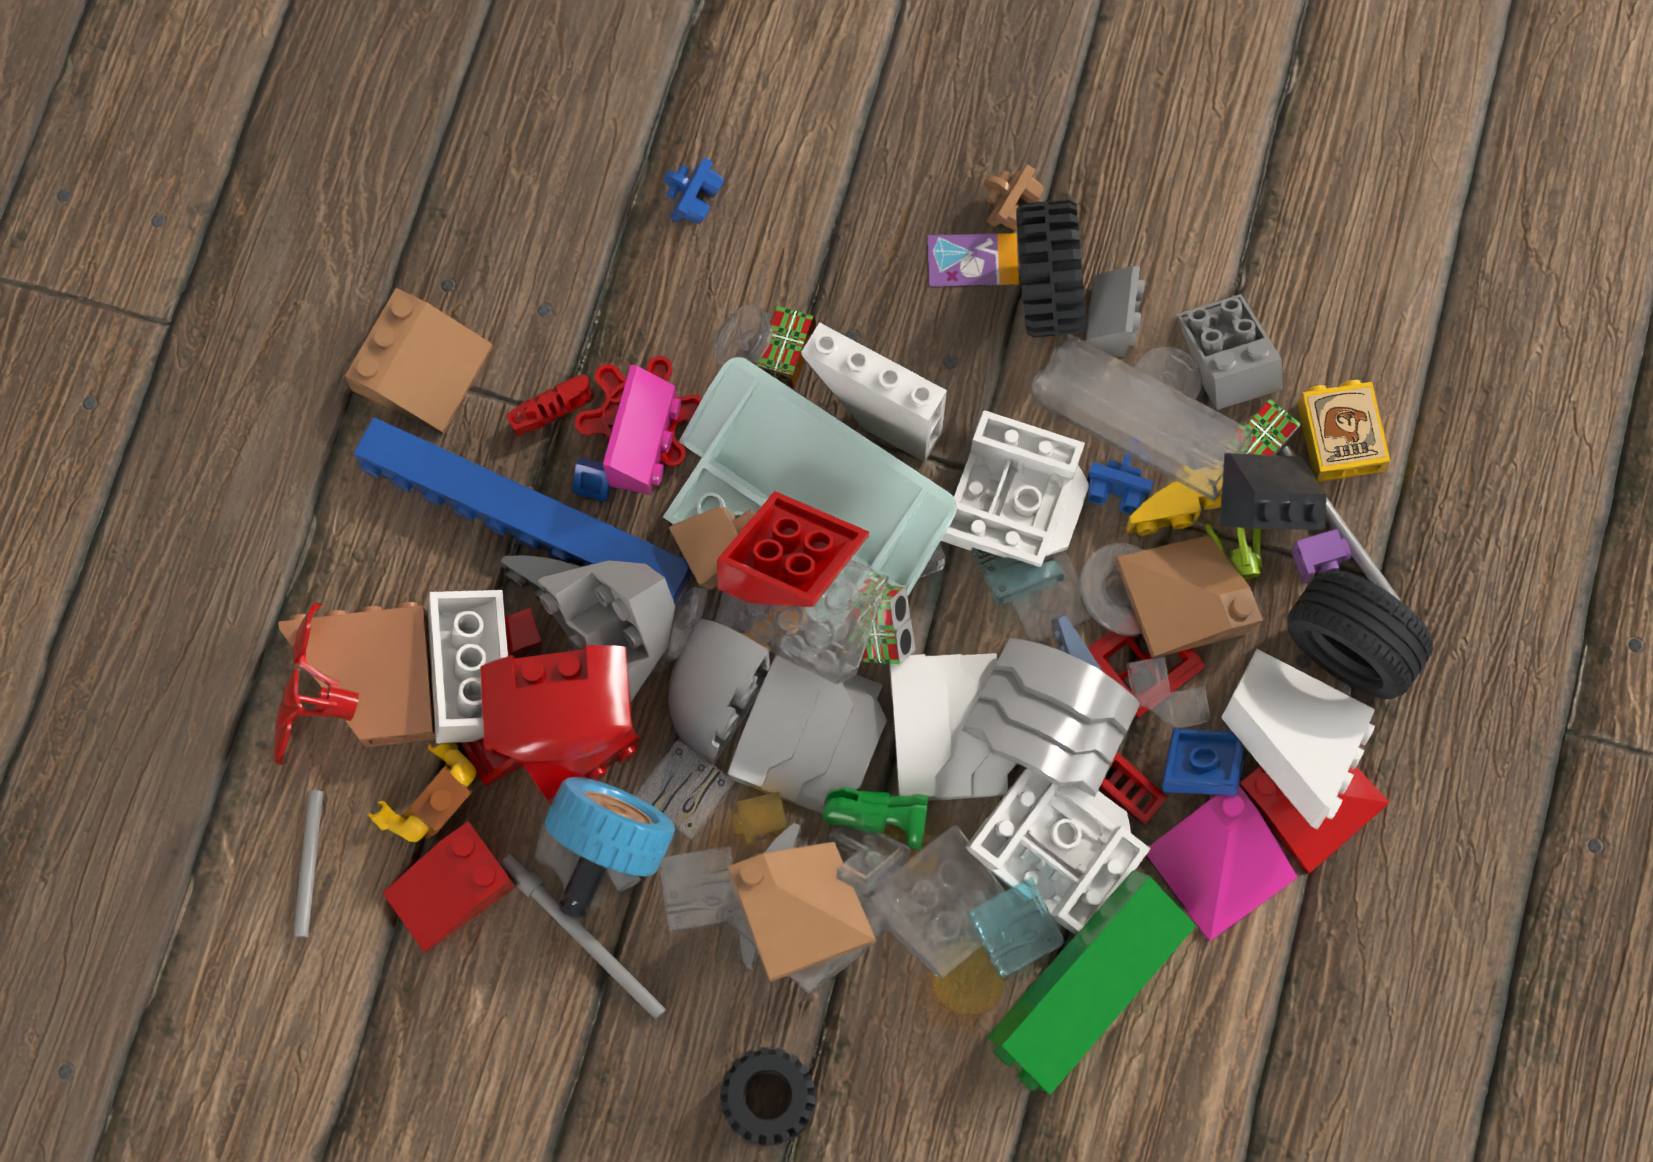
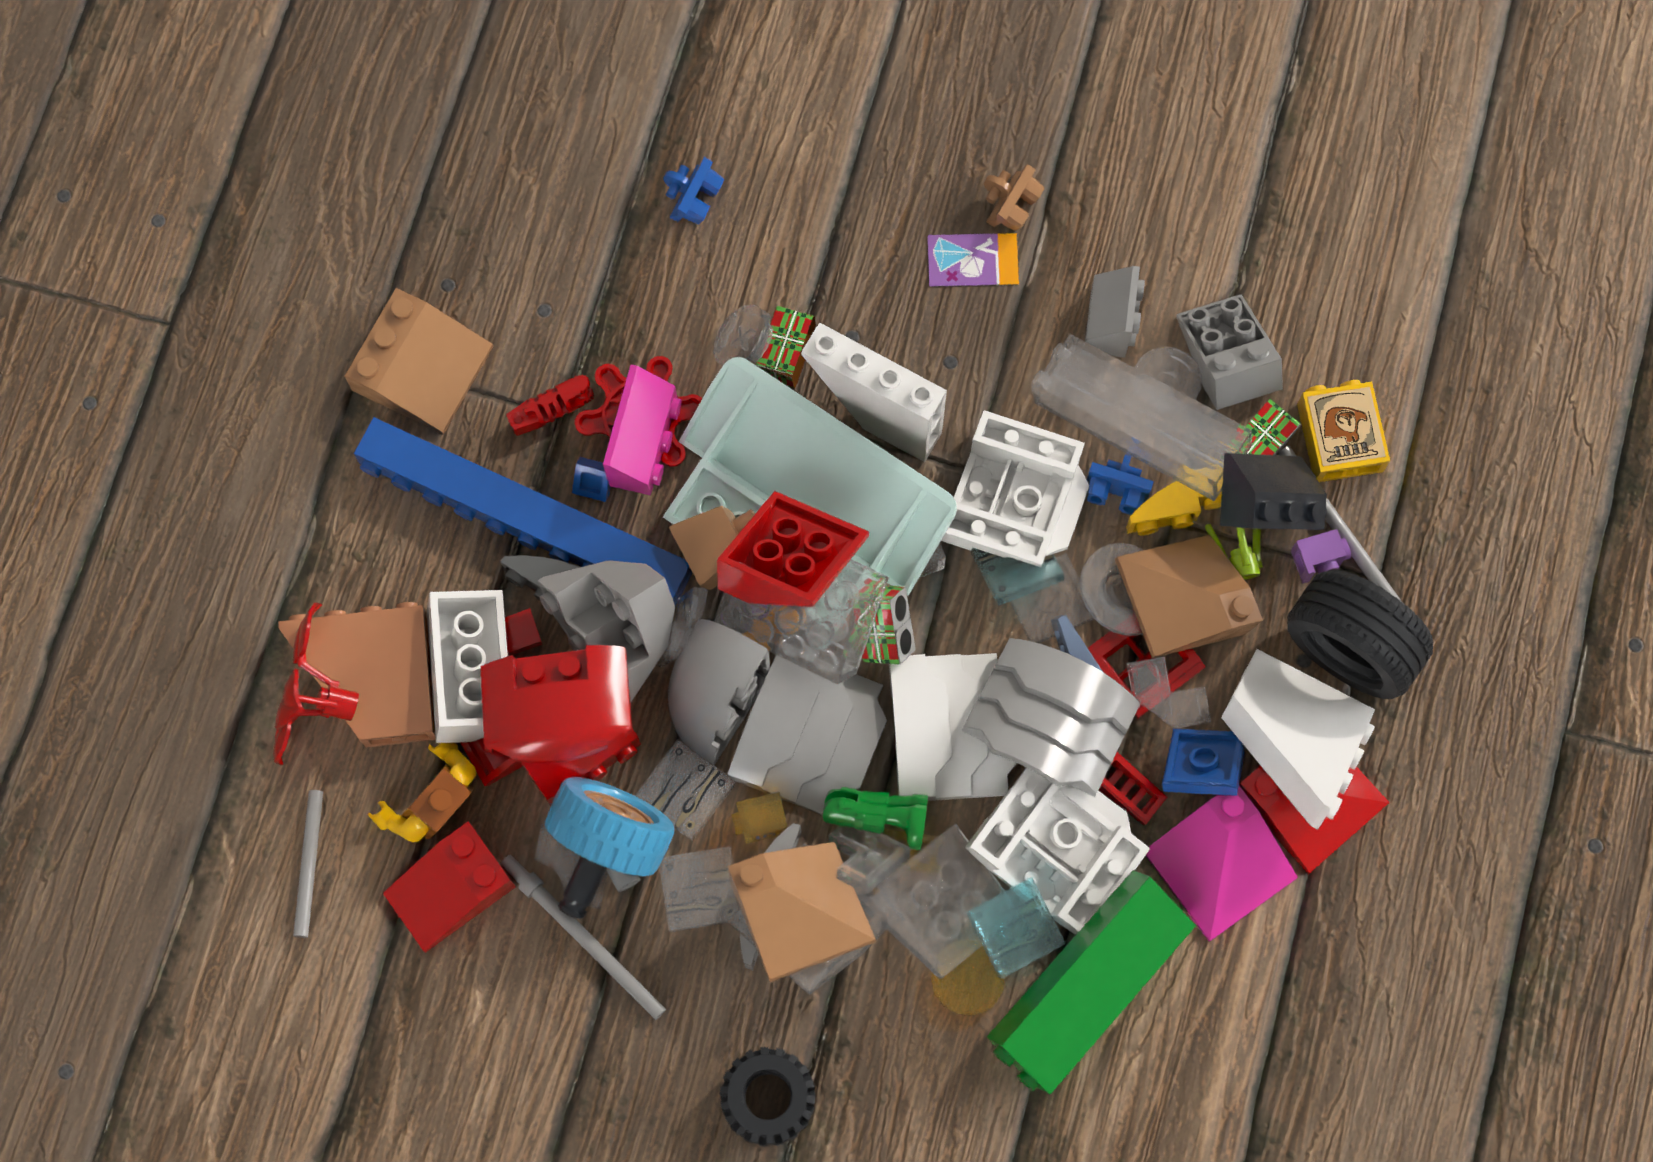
(1051, 268): black tyre -> none

